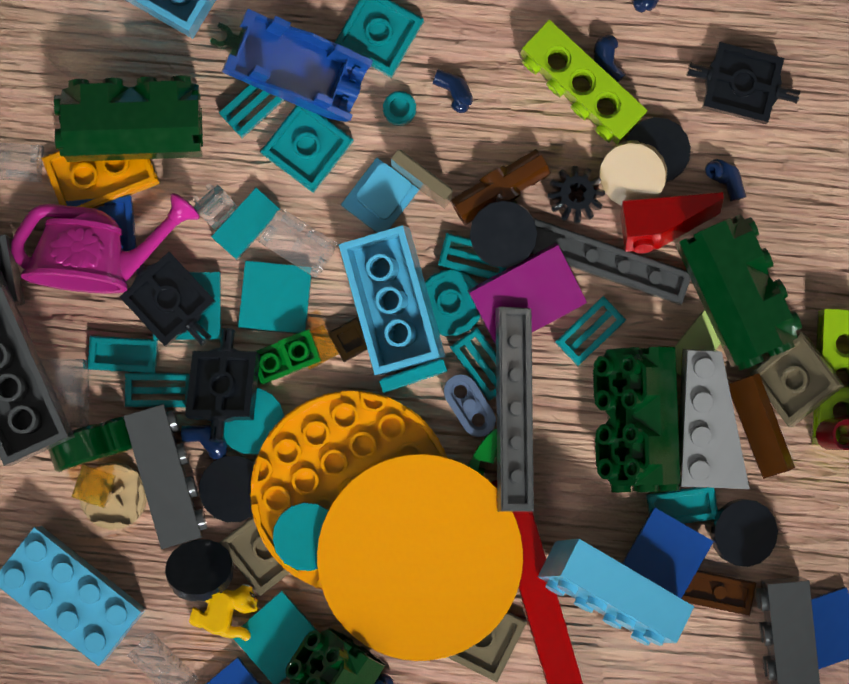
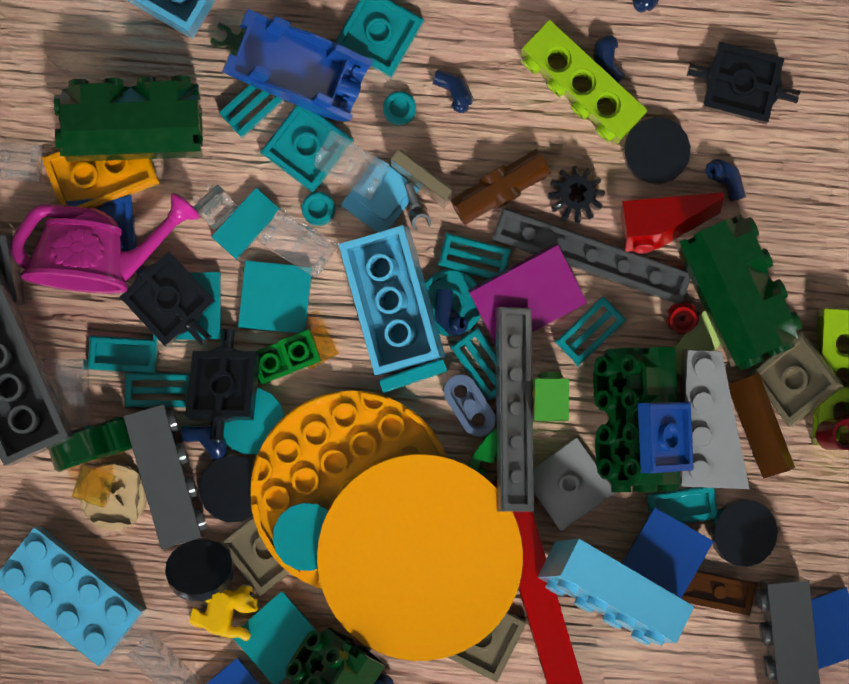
(318, 209): none -> teal tile
(349, 339): dark brown tile -> none
(351, 165): none -> clear hinge
(416, 209): none -> dark grey hand
(446, 315): none -> dark blue arm
(503, 233): black tile -> none
(550, 397): none -> bright green brick
(569, 484): none -> light grey plate
(633, 172): tan tile -> none
(665, 437): none -> blue tile
(686, 325): none -> red plate

